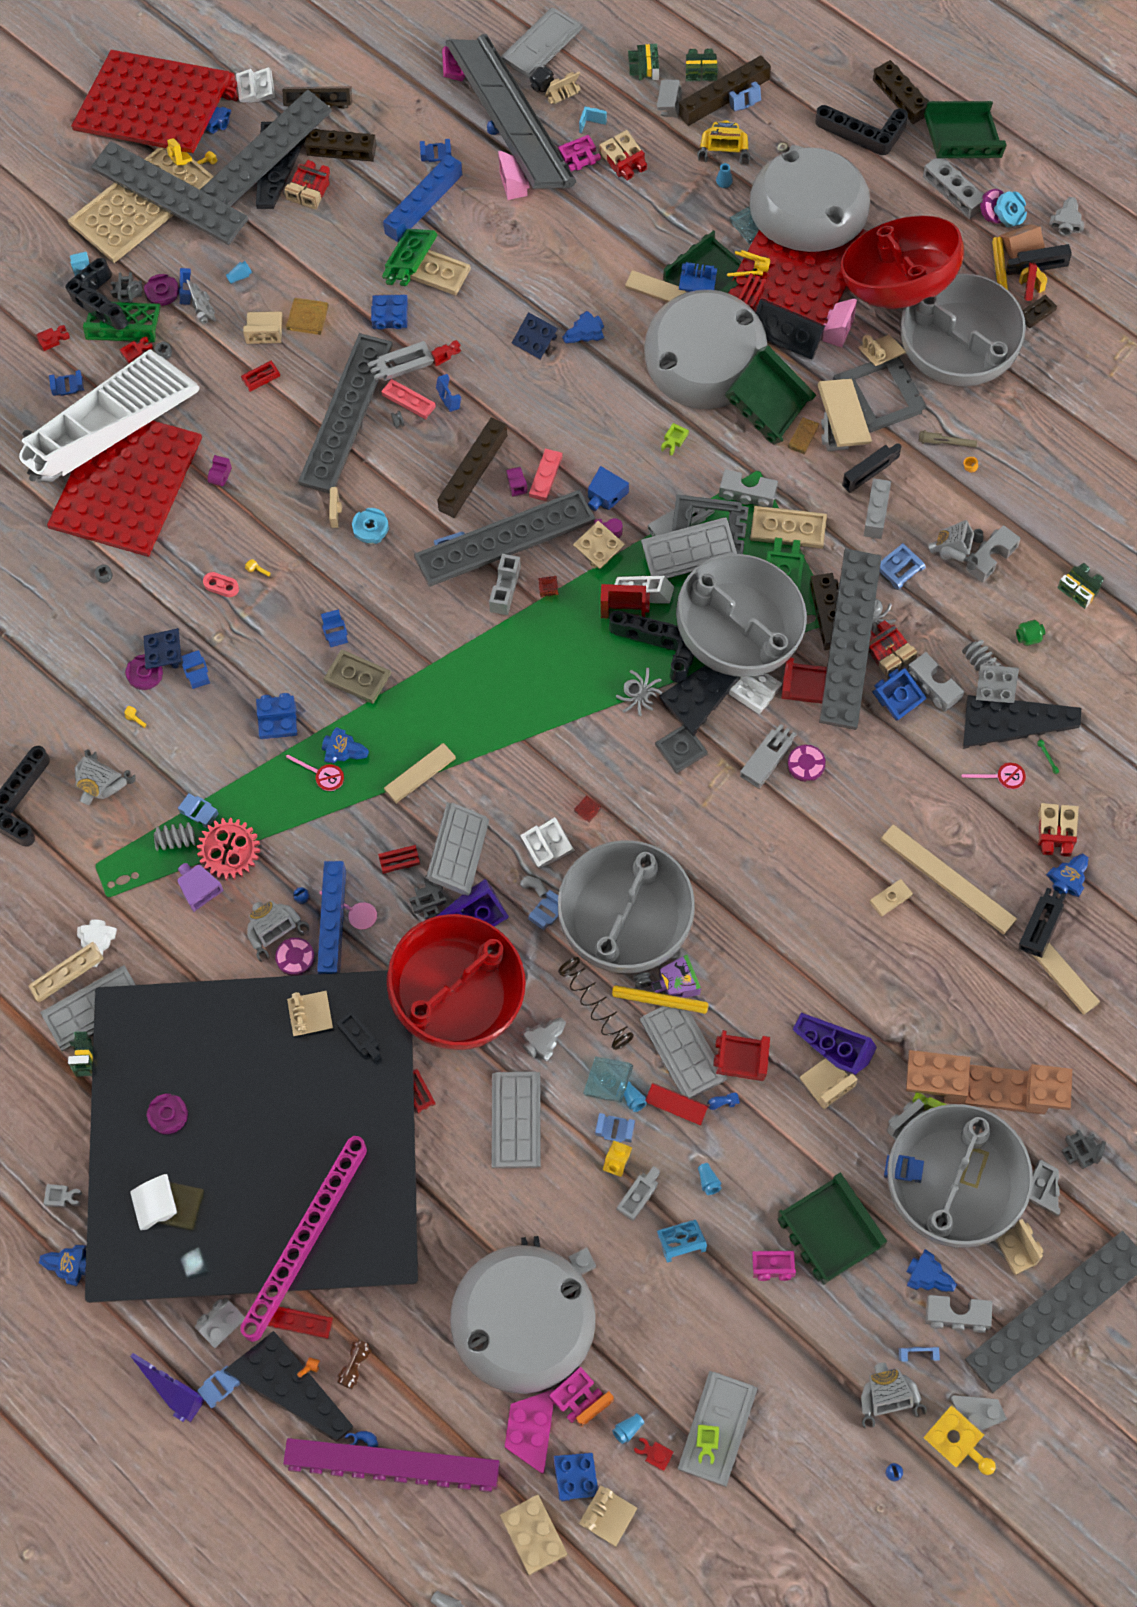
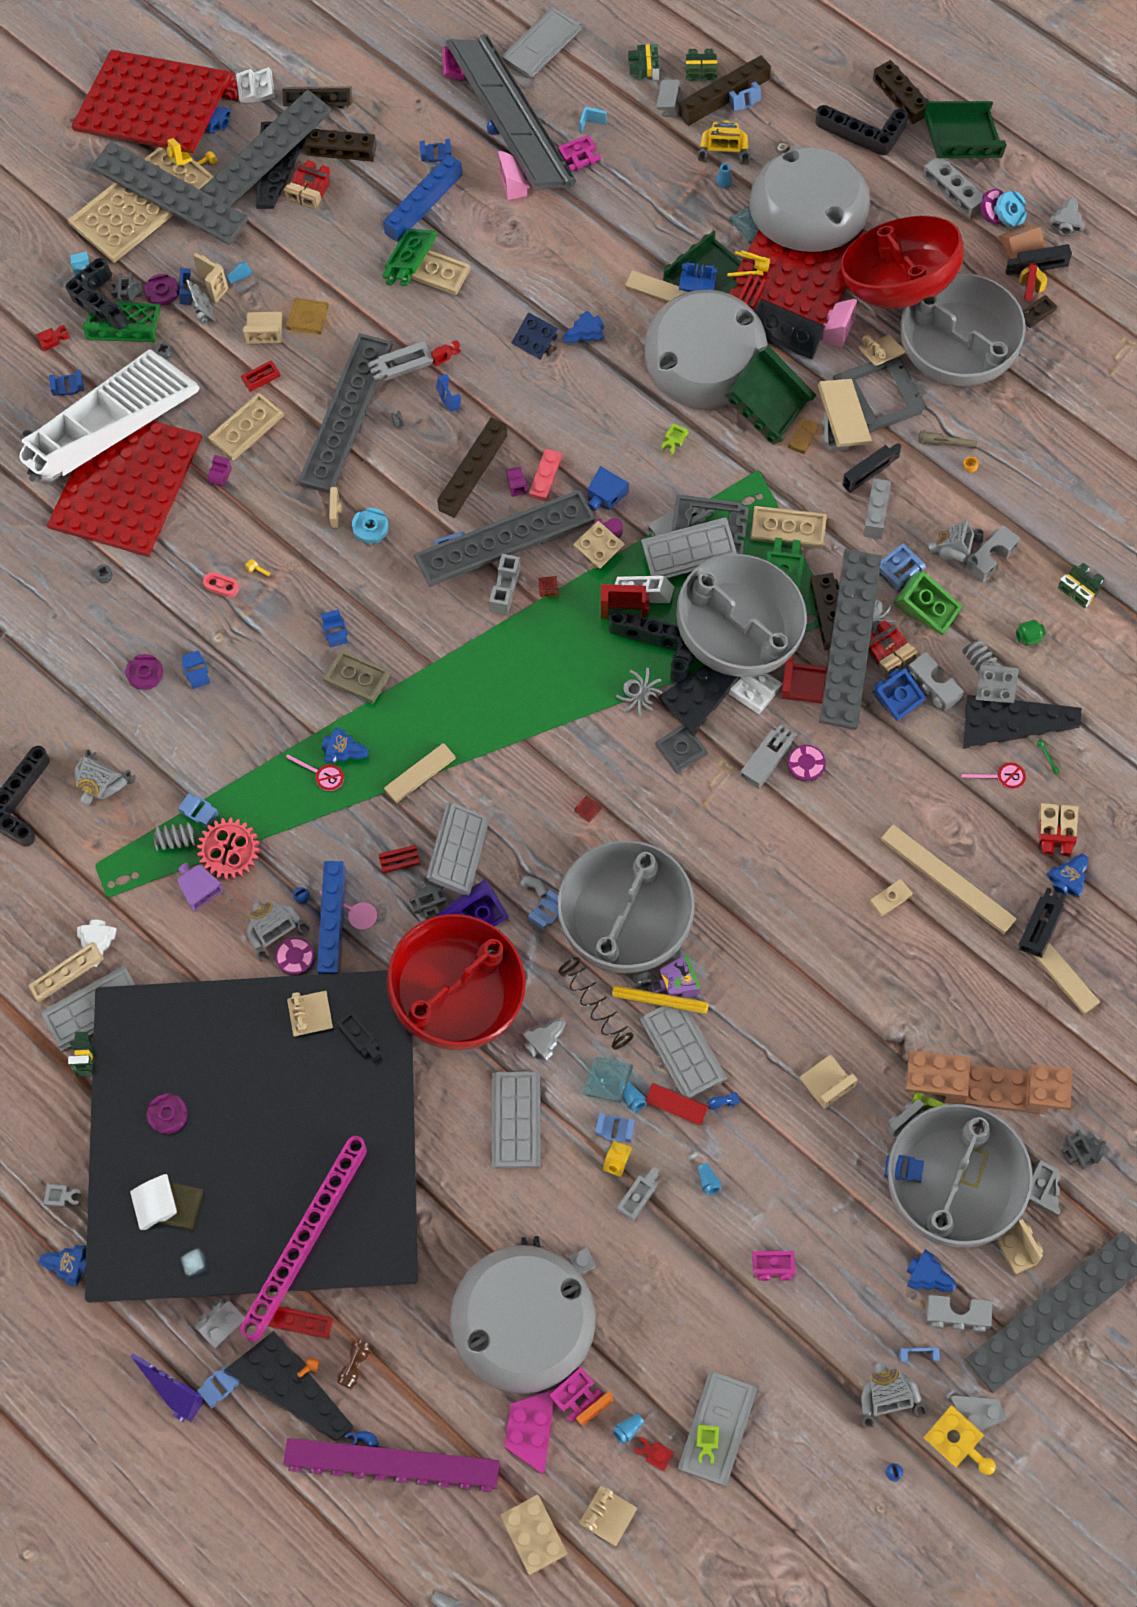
(130, 715): yellow hand -> none
(133, 351): red plate -> none
(162, 649): dark blue hinge -> none
(213, 275): none -> tan bracket
(246, 426): none -> tan tile
(276, 716): blue plate -> none
(389, 311): blue plate -> none
(408, 399): coral plate -> none
(425, 1105): red tile -> none
(541, 79): black head -> none
(547, 843): white slope -> none
(567, 85): tan hinge -> none
(575, 1476): blue hinge -> none
(623, 155): hips -> none
(689, 1229): dark azure piece -> none
(742, 1056): red panel -> none
(761, 494): light grey arch -> none
(831, 1229): dark green panel -> none
(838, 1045): dark purple wedge -> none
(927, 602): none -> bright green slope
(999, 262): yellow axle -> none

